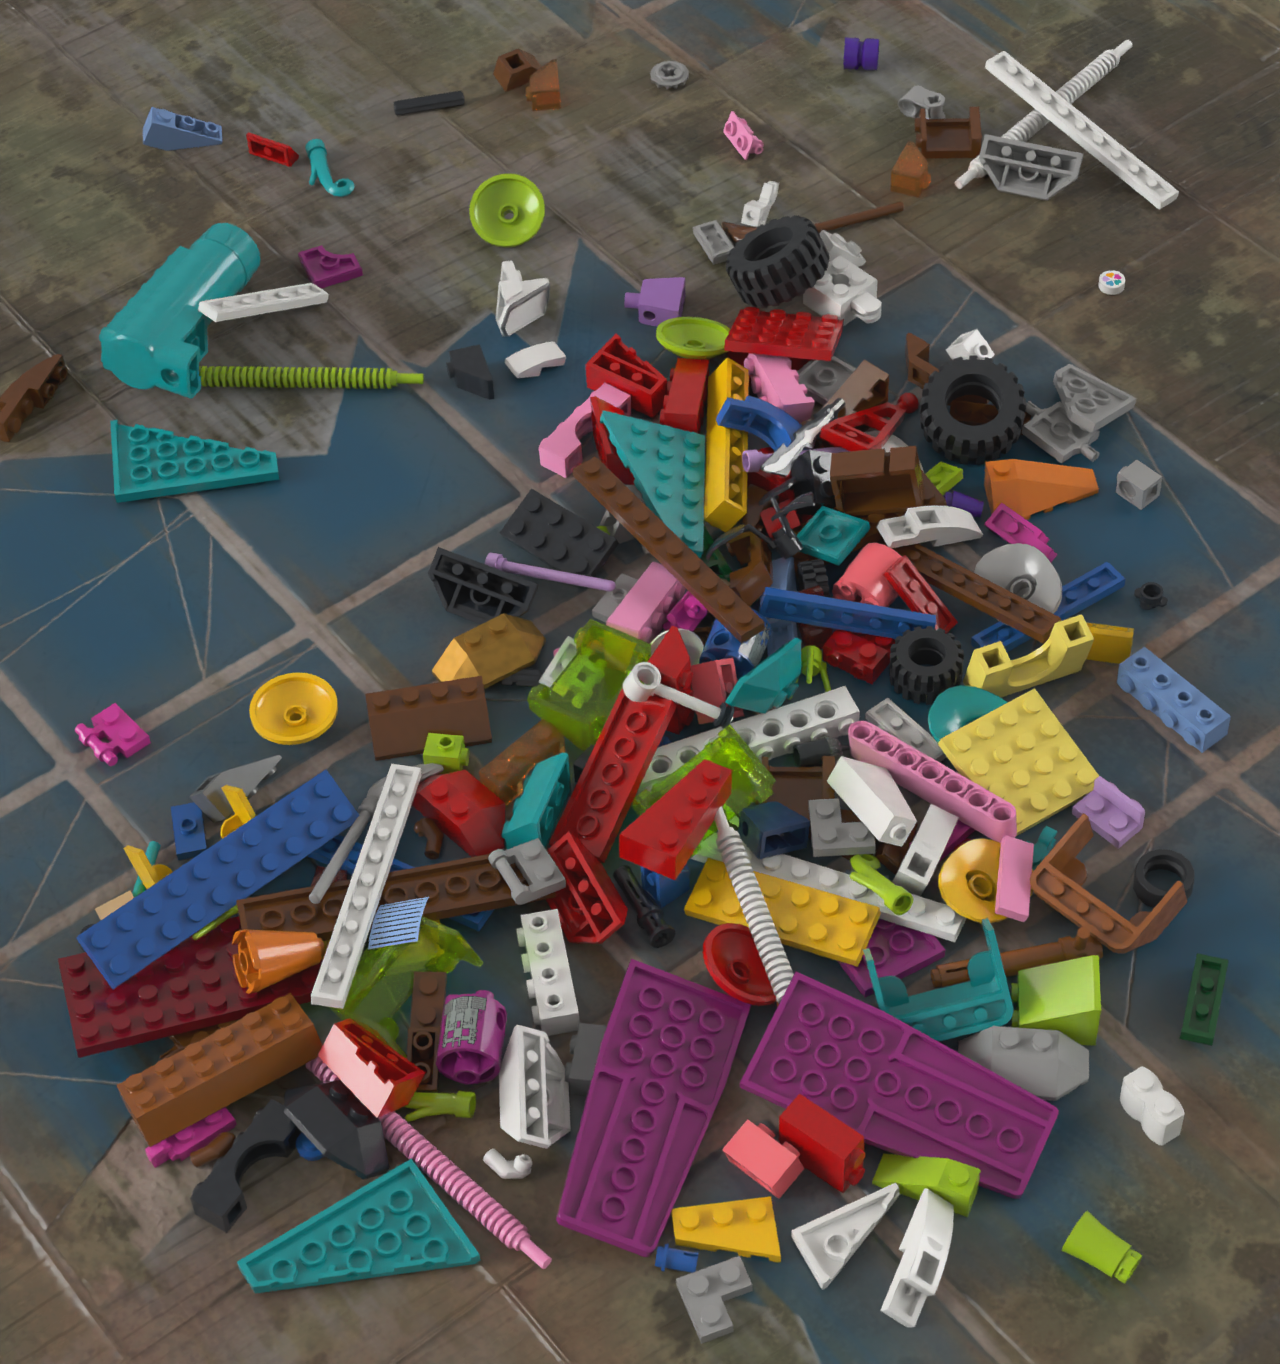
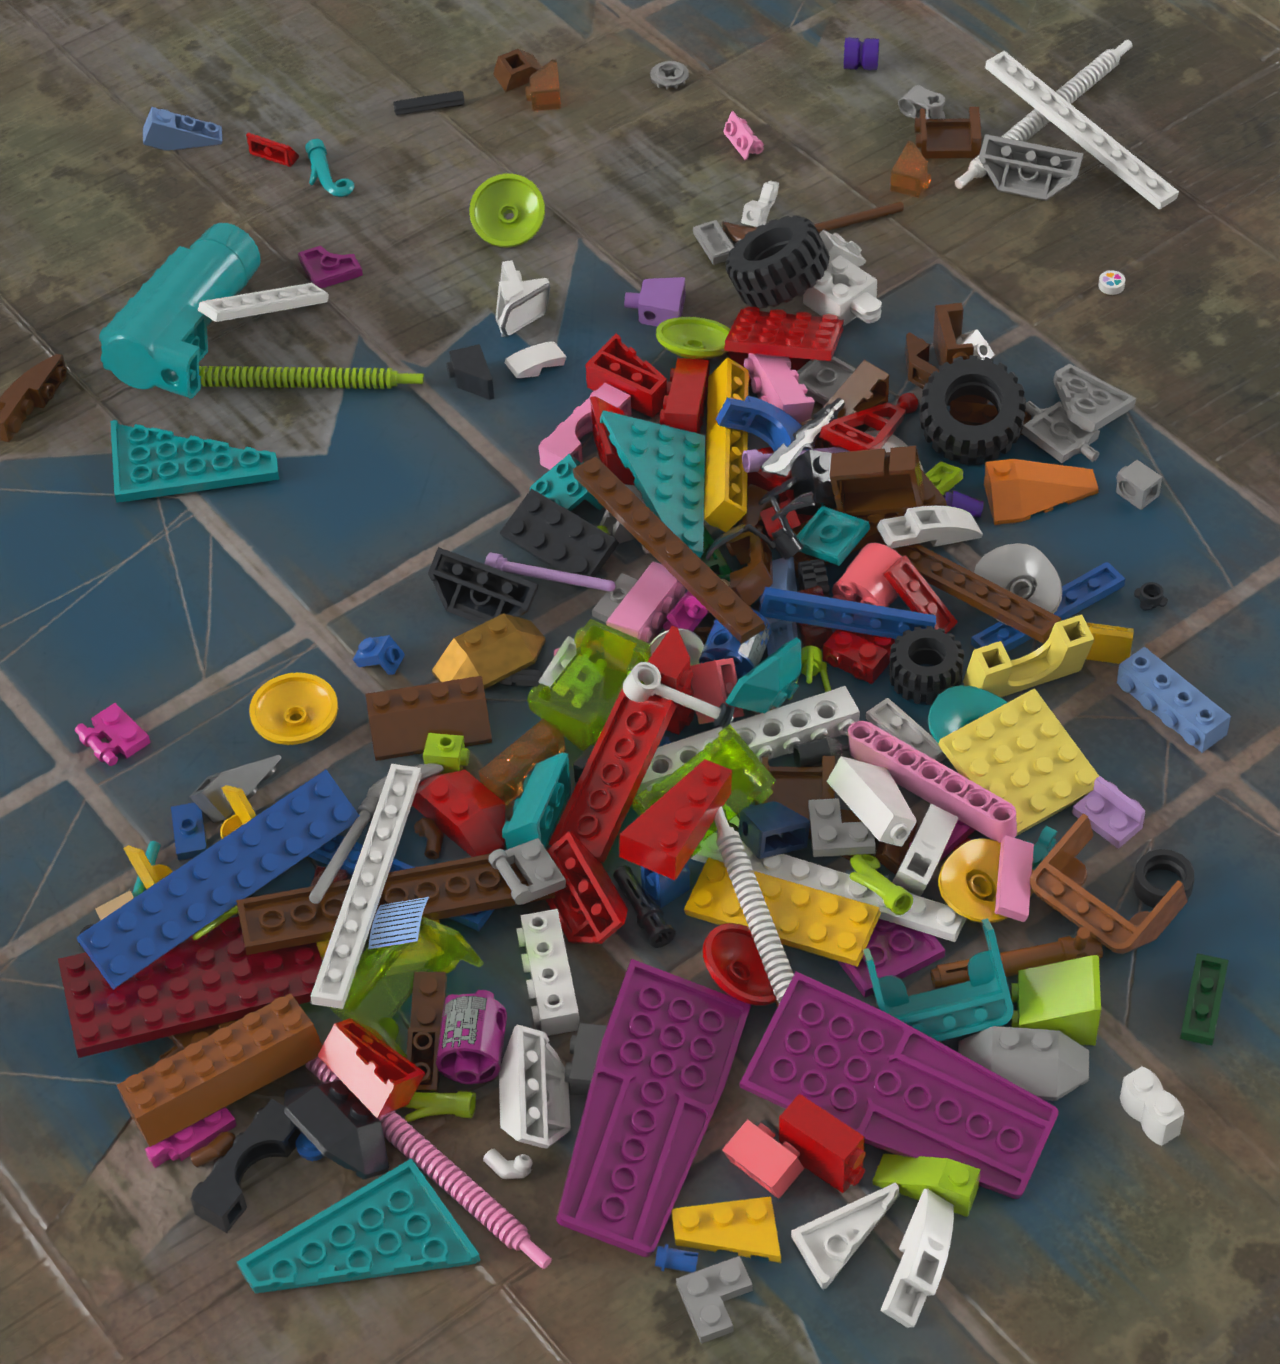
(272, 956): orange cone -> none
(380, 651): none -> blue bracket
(562, 487): none -> teal bracket
(947, 329): none -> reddish brown panel
(1016, 529): dark pink hinge -> none
(1102, 1248): lime plant -> none

